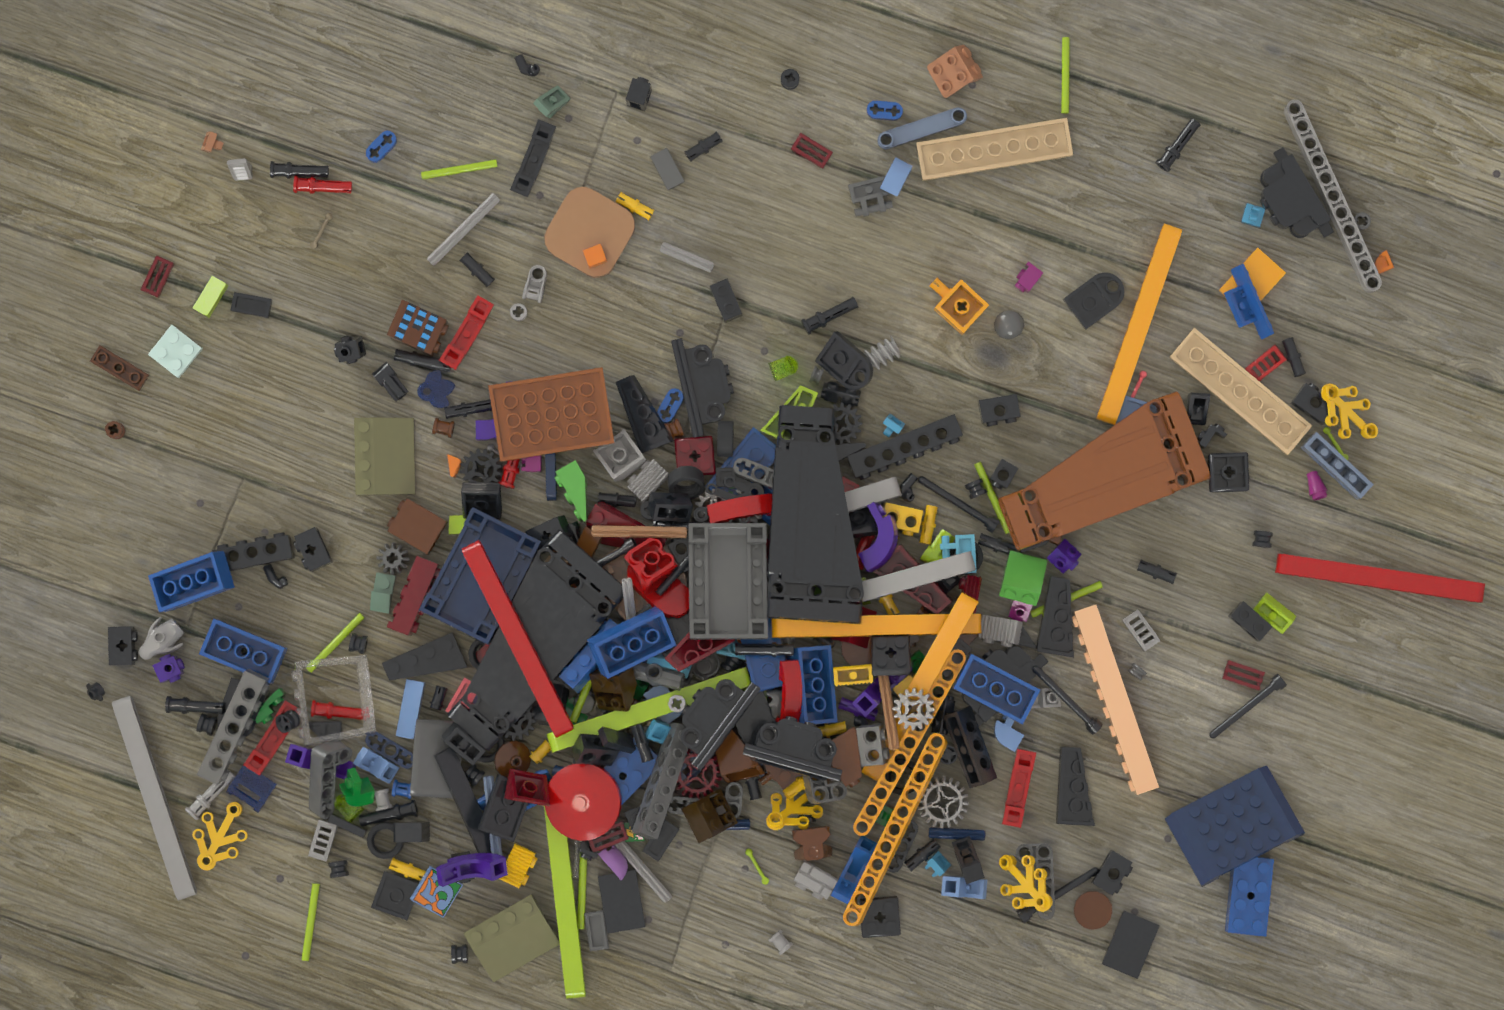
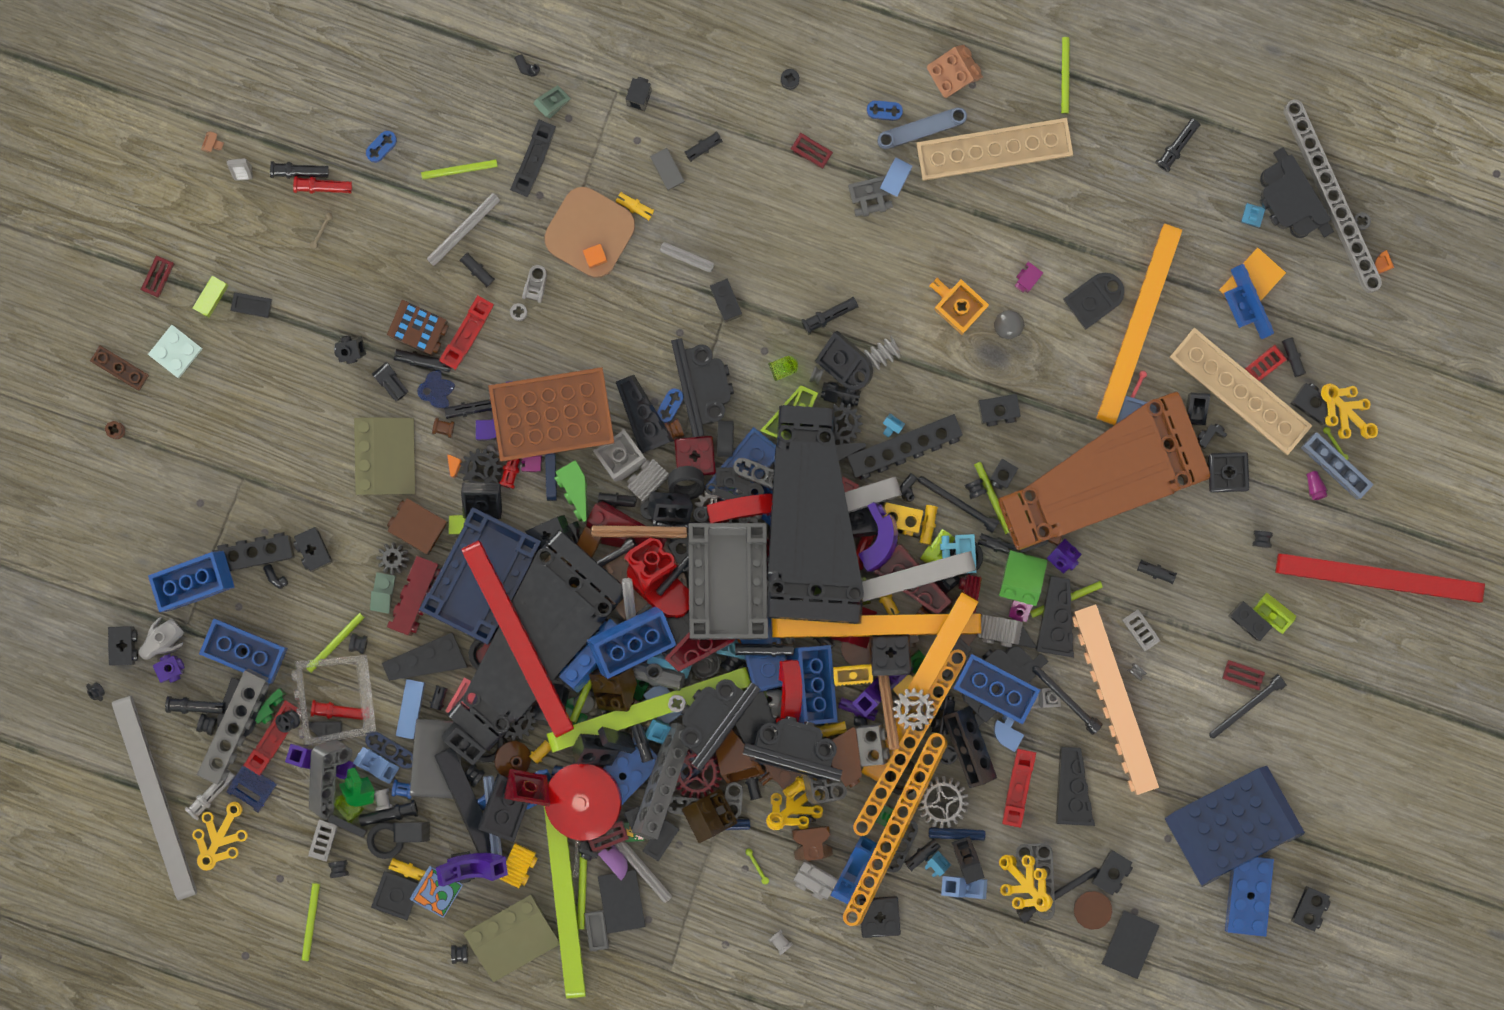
(1305, 906): none -> black brick

